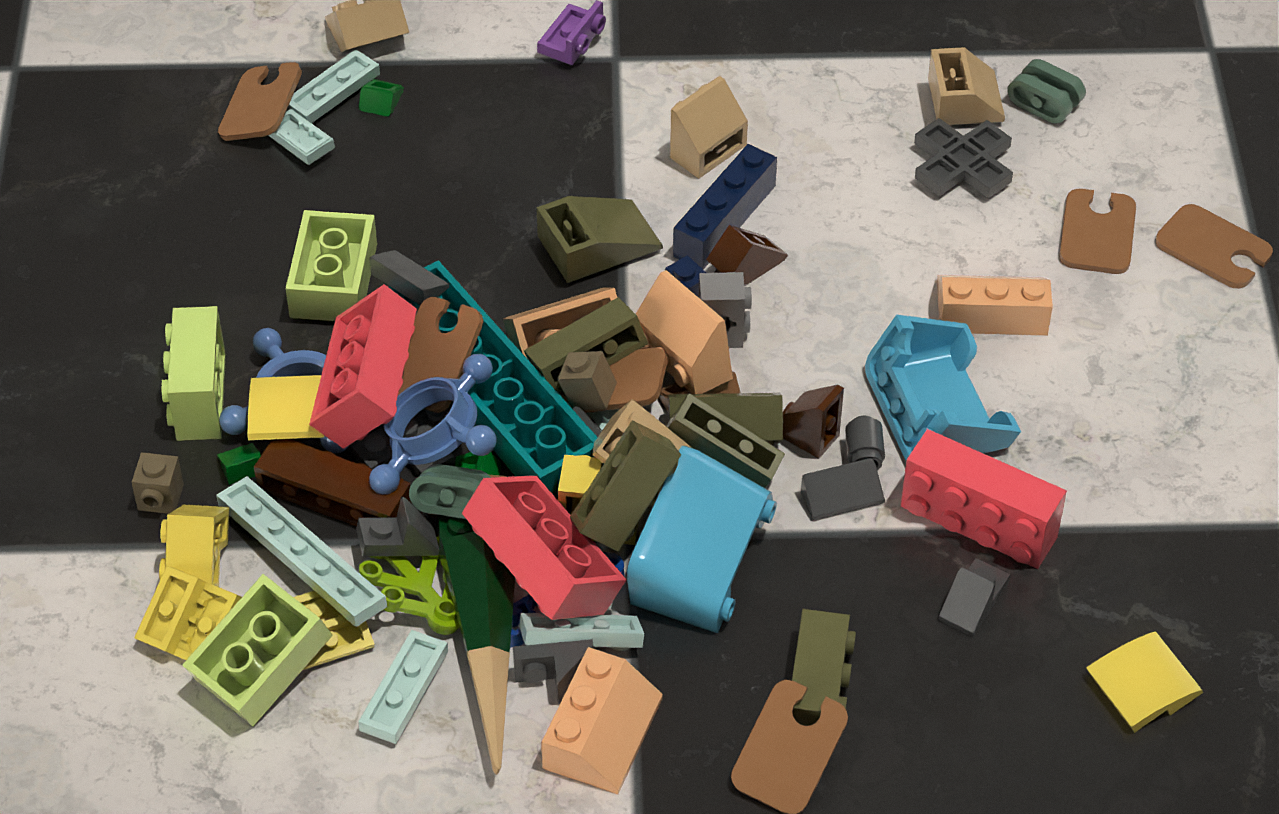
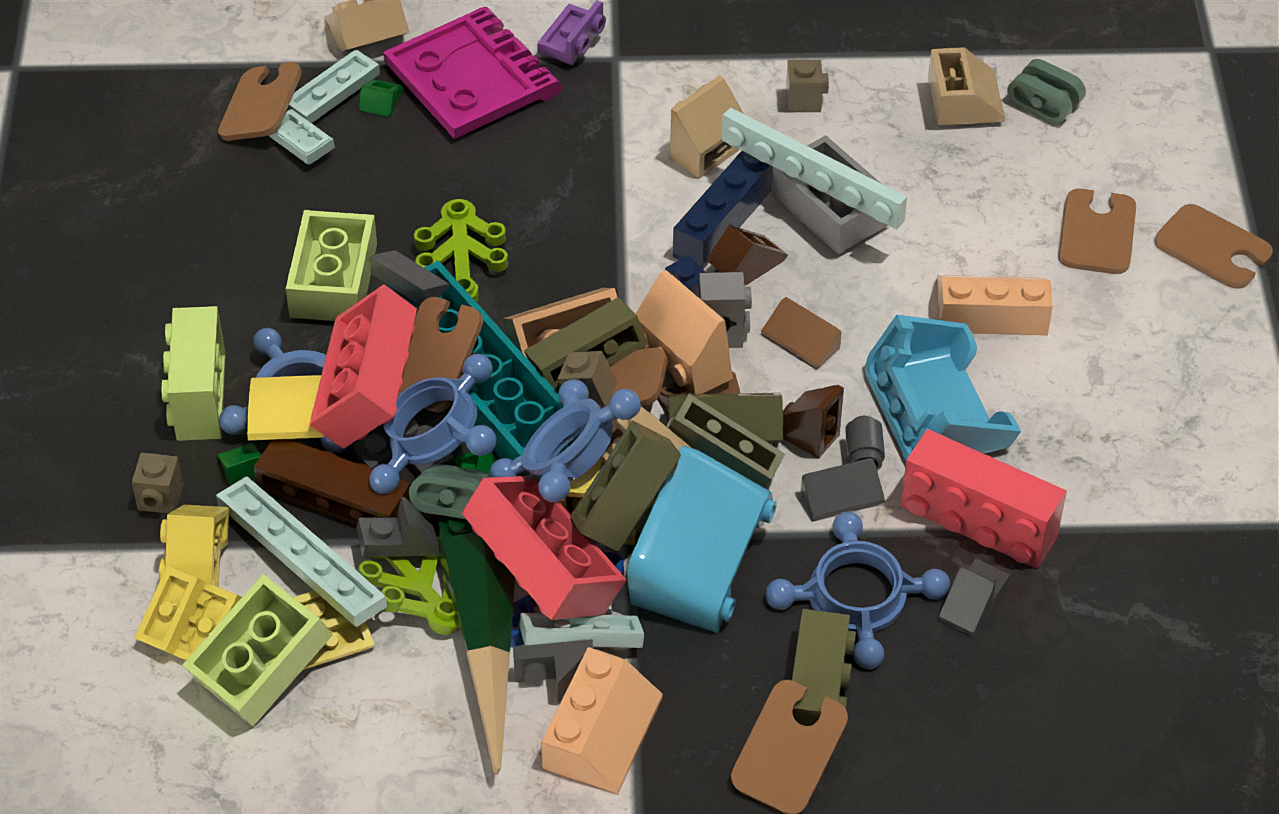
(403, 686): light aqua plate -> none
(459, 216): none -> lime plant
(471, 72): none -> dark pink hinge
(577, 417): none -> medium blue piece
(593, 234): olive slope -> none
(802, 332): none -> medium nougat slope
(805, 85): none -> dark tan brick
(814, 168): none -> light aqua plate
(824, 215): none -> light grey brick
(864, 621): none -> medium blue piece
(963, 158): dark grey plate -> none
(1144, 680): light yellow slope -> none

